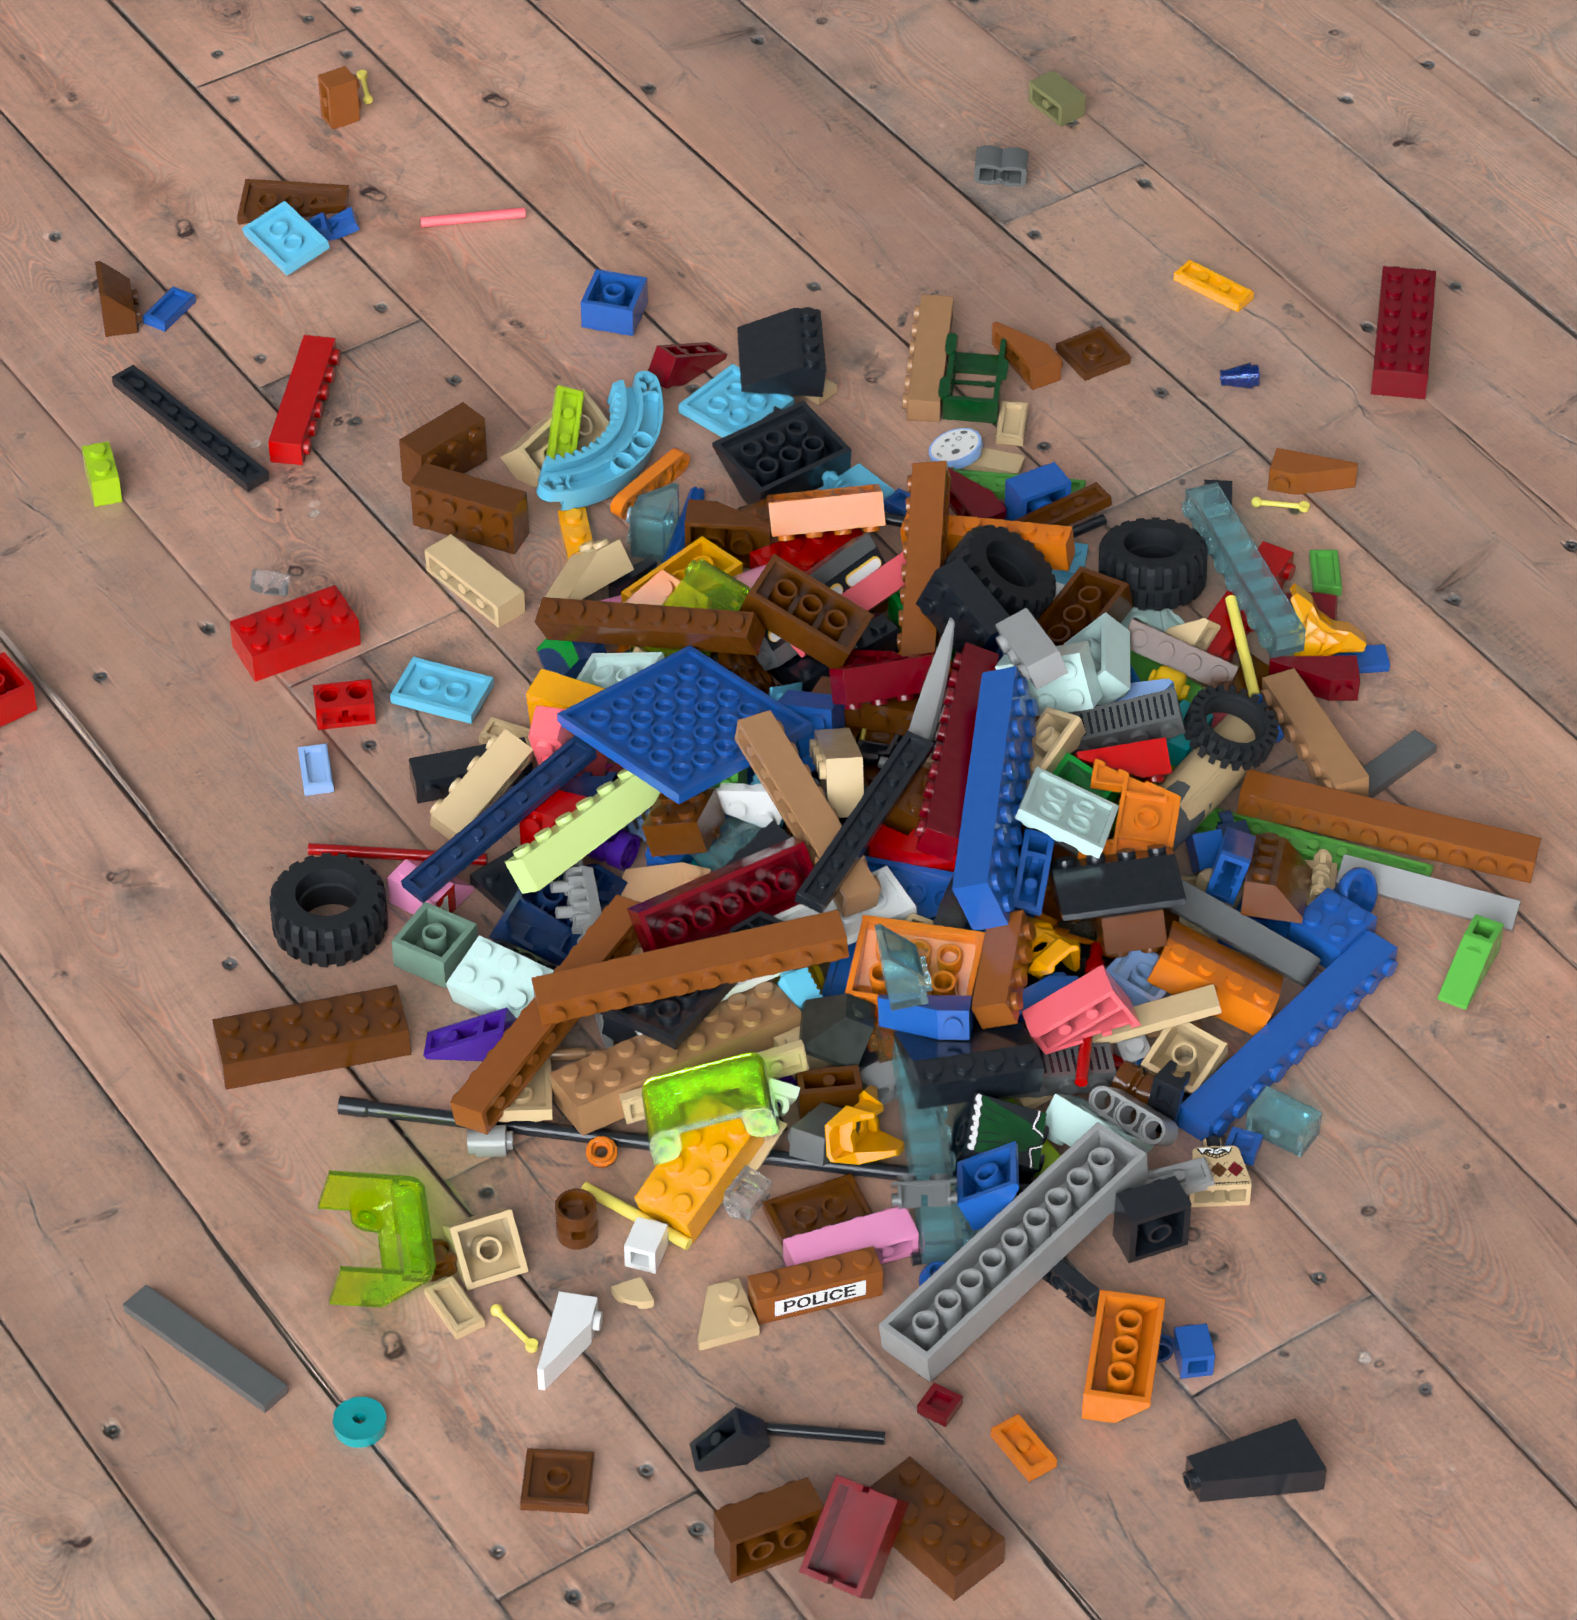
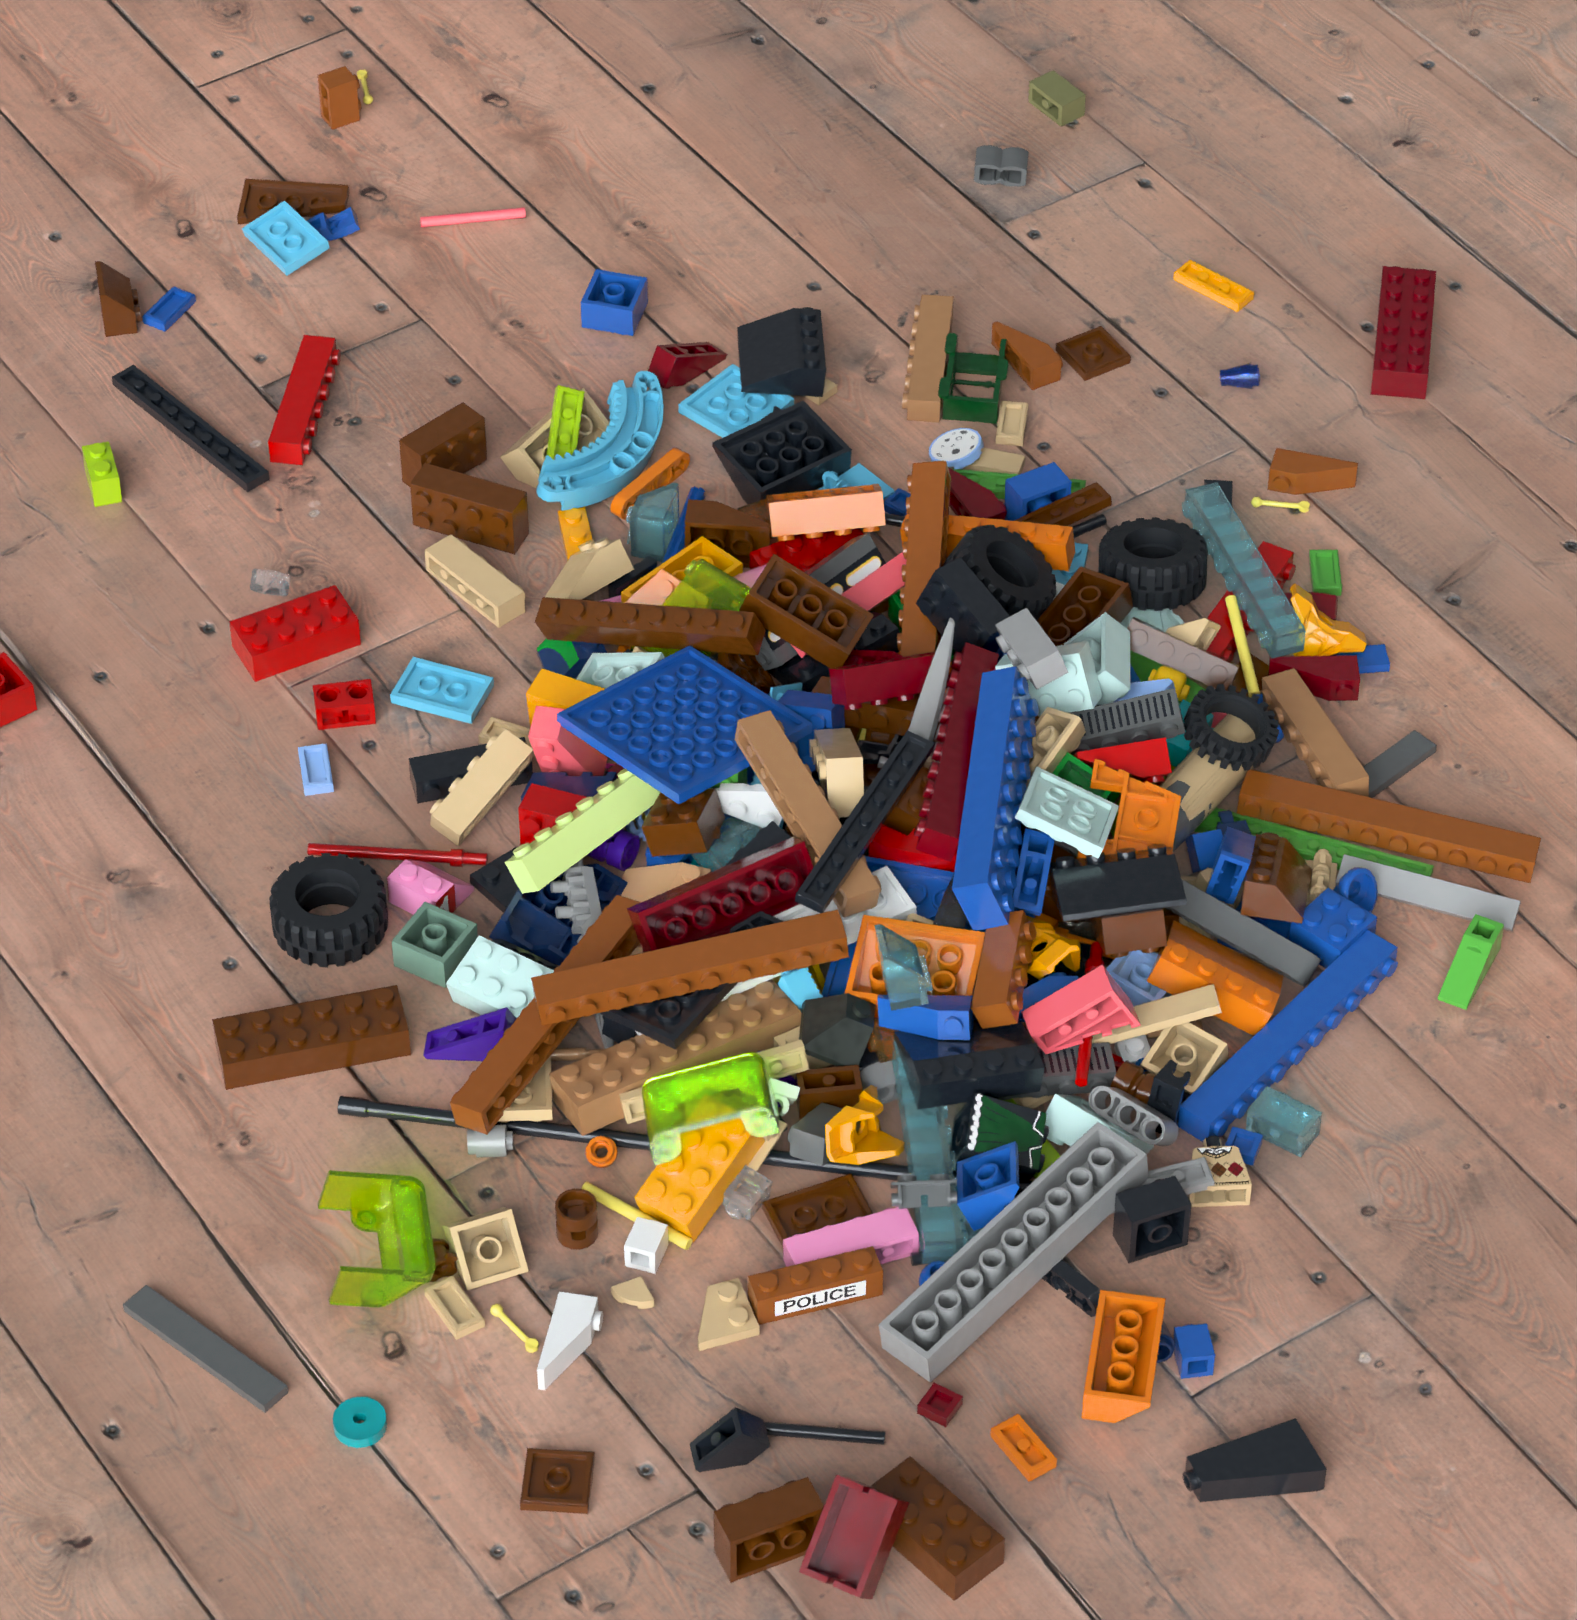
(498, 819): dark blue tile -> none

